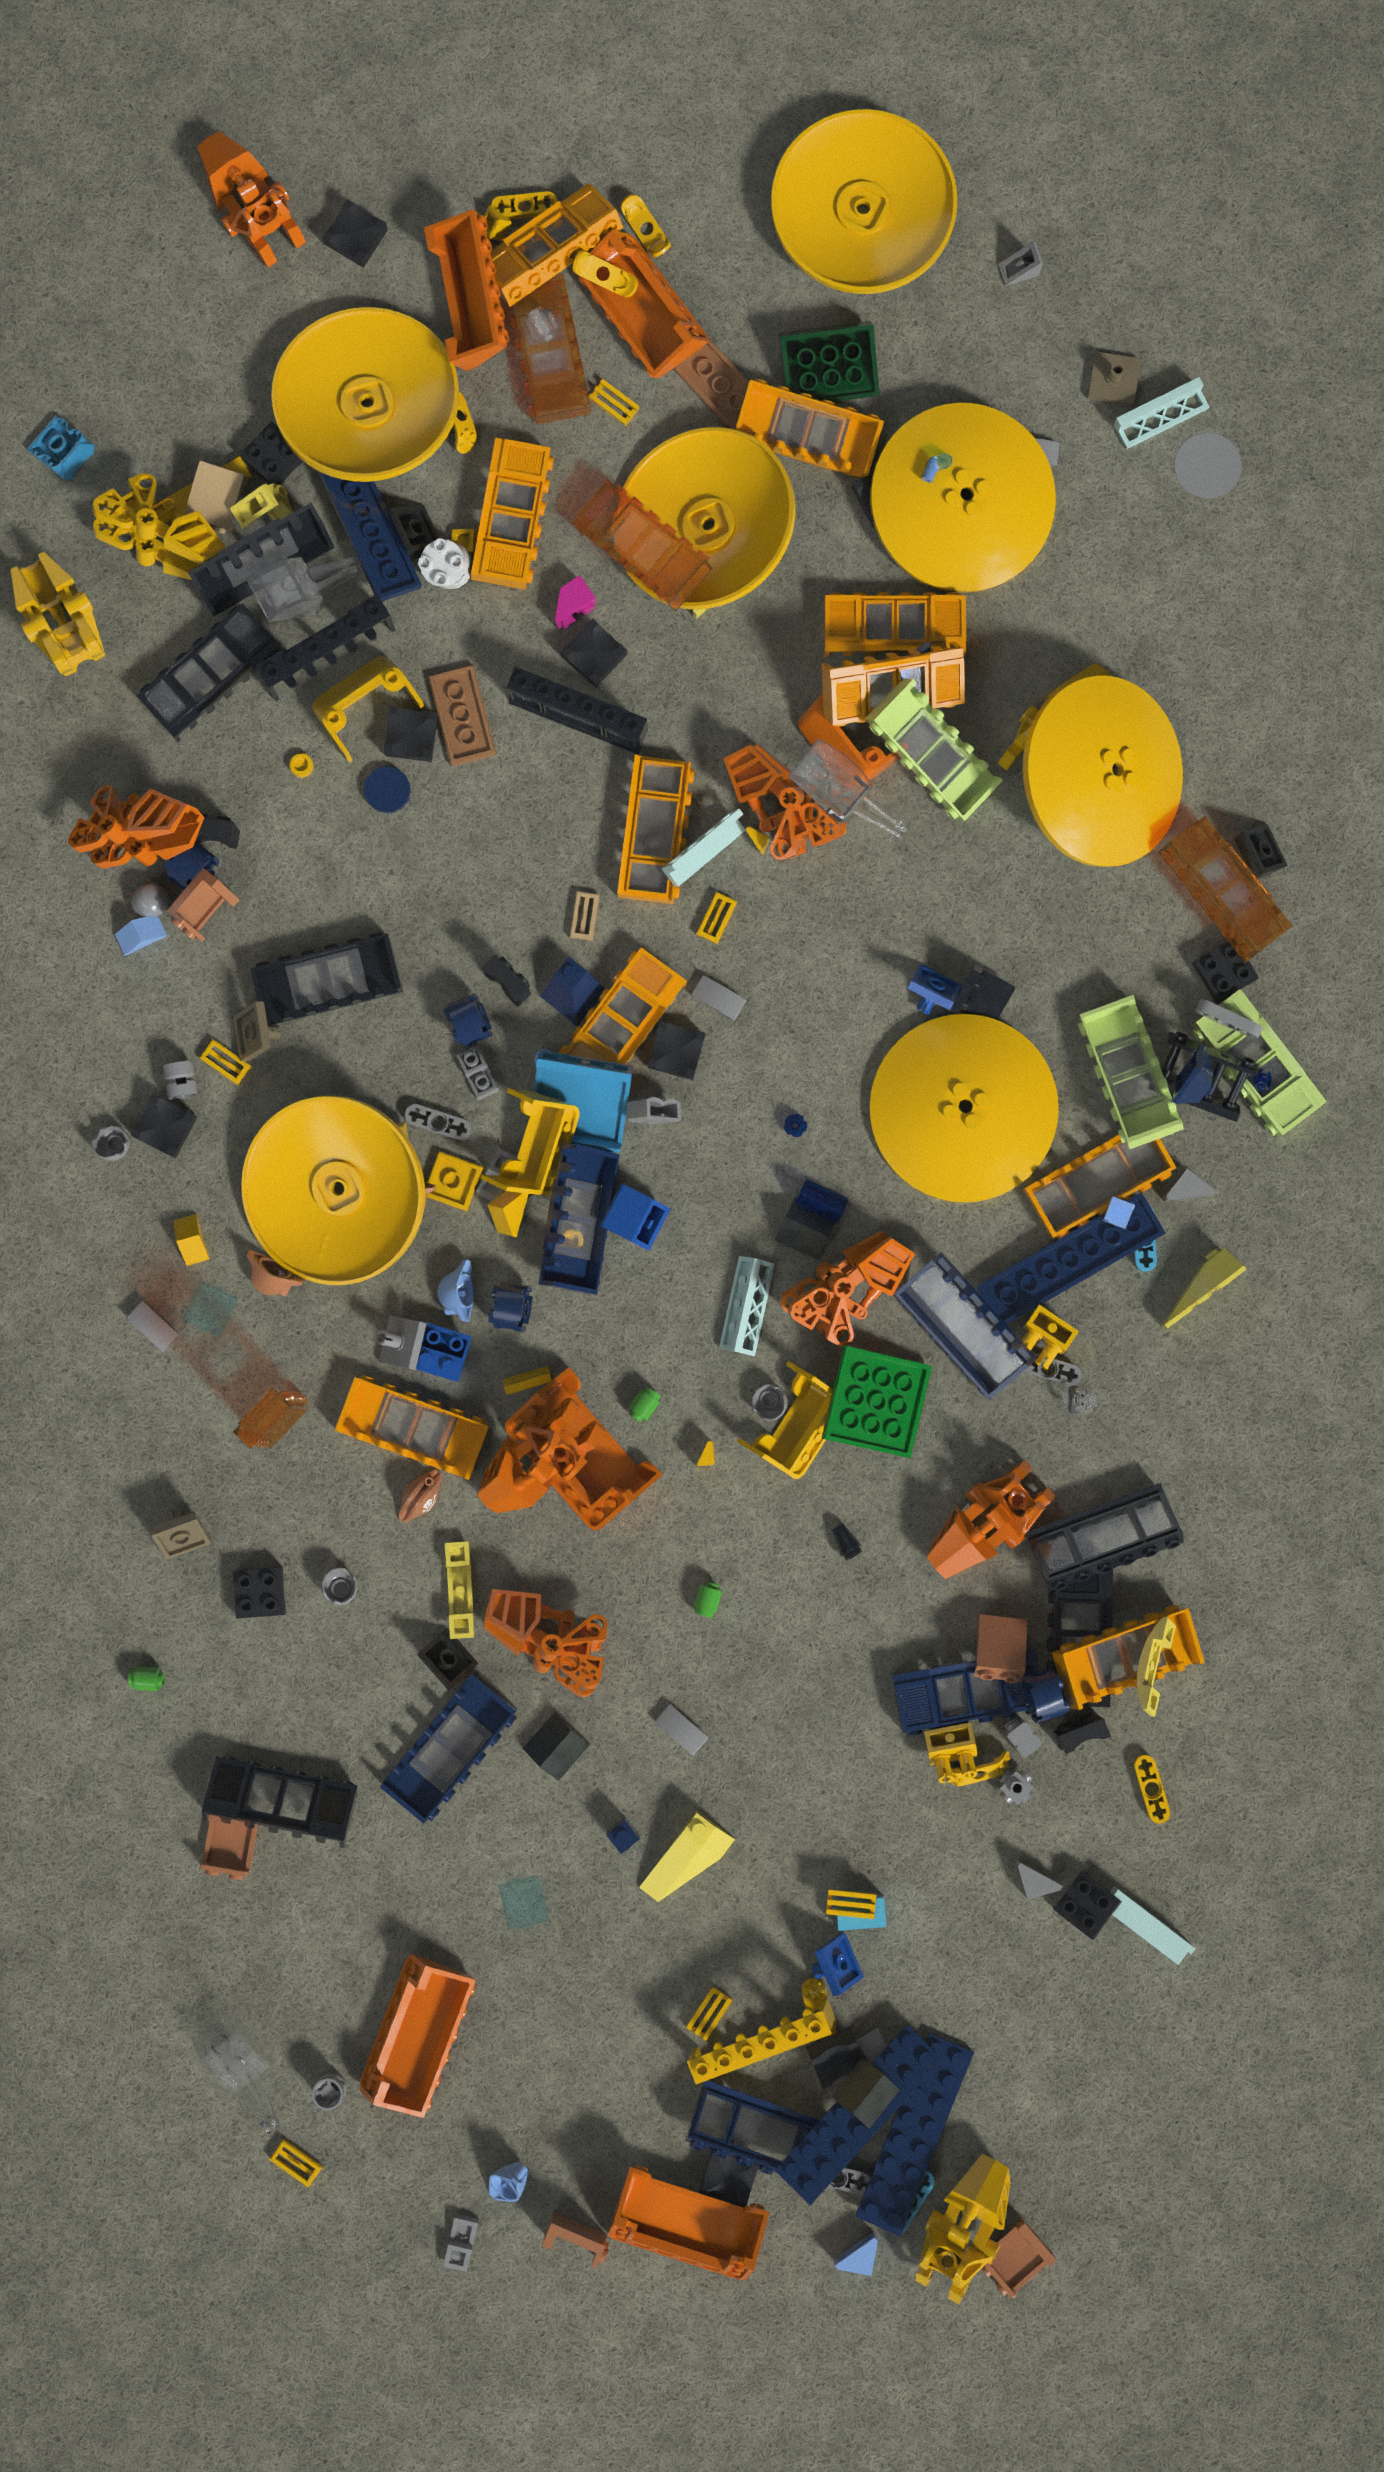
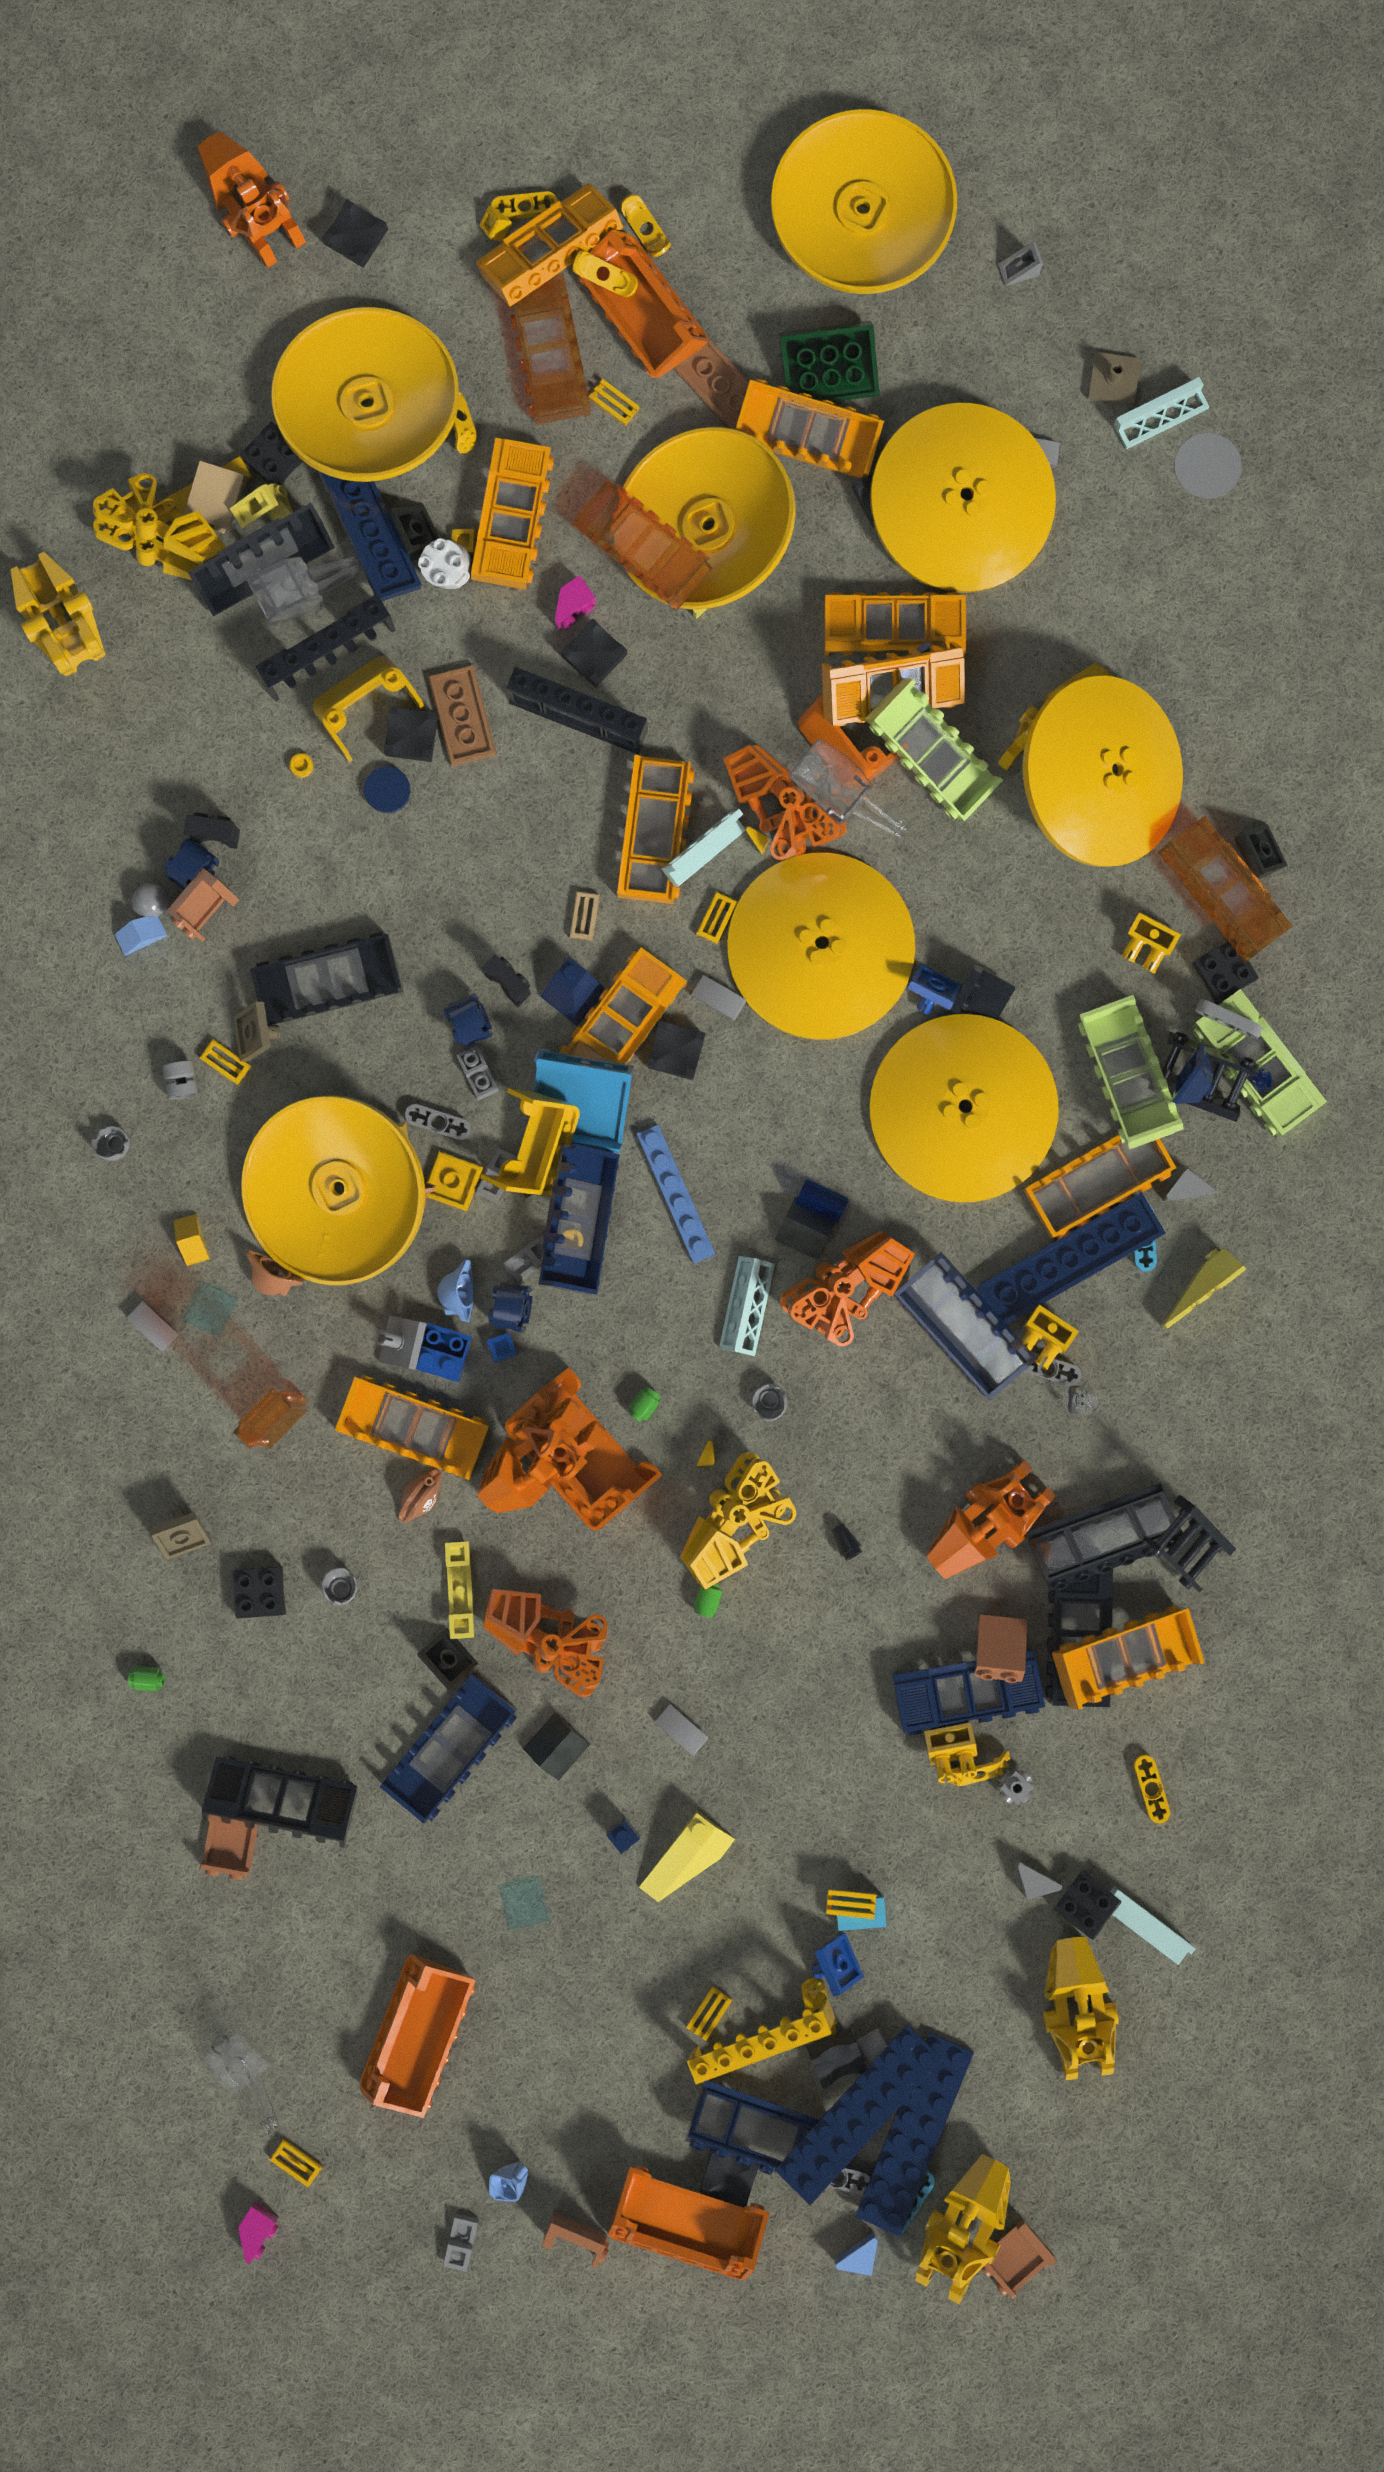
(61, 448): dark azure slope -> none
(141, 826): orange piece -> none
(164, 1126): black brick -> none
(208, 671): black window -> none
(254, 2229): none -> dark pink slope
(329, 2091): light grey wheel -> none
(469, 288): orange windscreen -> none
(502, 1347): none -> blue plate
(508, 1212): yellow slope -> none
(526, 1260): none -> light grey slope
(527, 1380): yellow tile -> none
(541, 324): clear head -> none
(635, 1217): blue slope -> none
(653, 1110): light grey brick -> none
(676, 1194): none -> medium blue plate
(710, 1549): none -> yellow piece
(799, 1120): clear blue plate -> none
(800, 1432): yellow windscreen -> none
(811, 988): none -> yellow dish
(865, 2093): pearl dark grey slope -> none
(876, 1401): green plate -> none
(936, 464): arm -> none
(1021, 1736): light grey brick -> none
(1044, 1695): dark blue brick -> none
(1072, 1735): black brick -> none
(1093, 2036): none -> yellow piece
(1118, 1212): light blue panel -> none
(1152, 932): none -> yellow brick
(1160, 1637): light yellow slope -> none
(1207, 1533): none -> black fence

